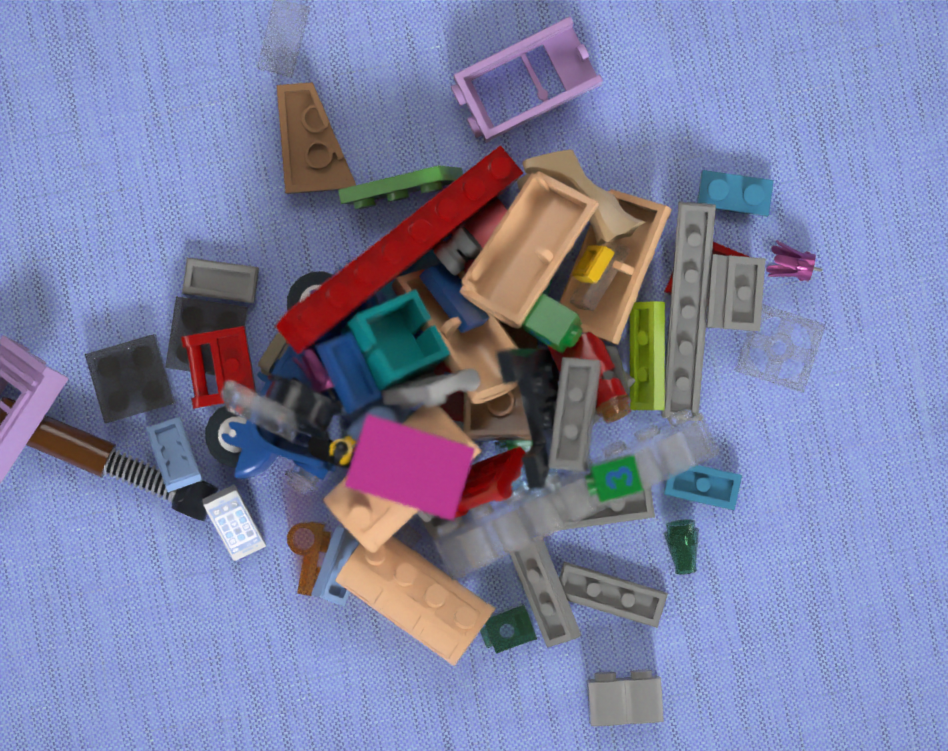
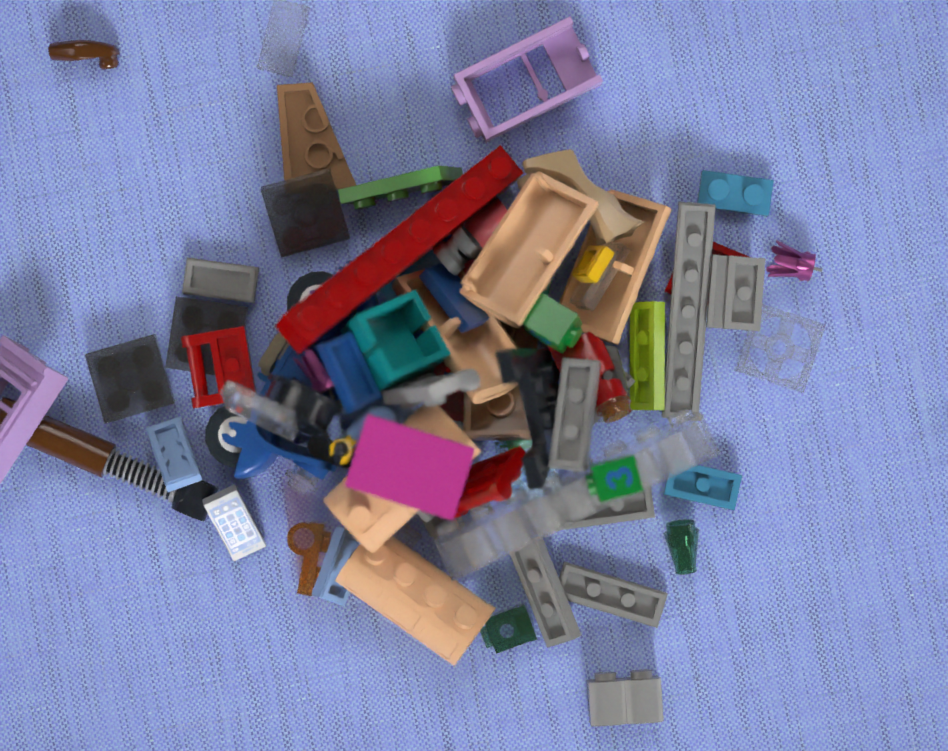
(85, 49): none -> reddish brown arm
(305, 212): none -> clear smoke plate

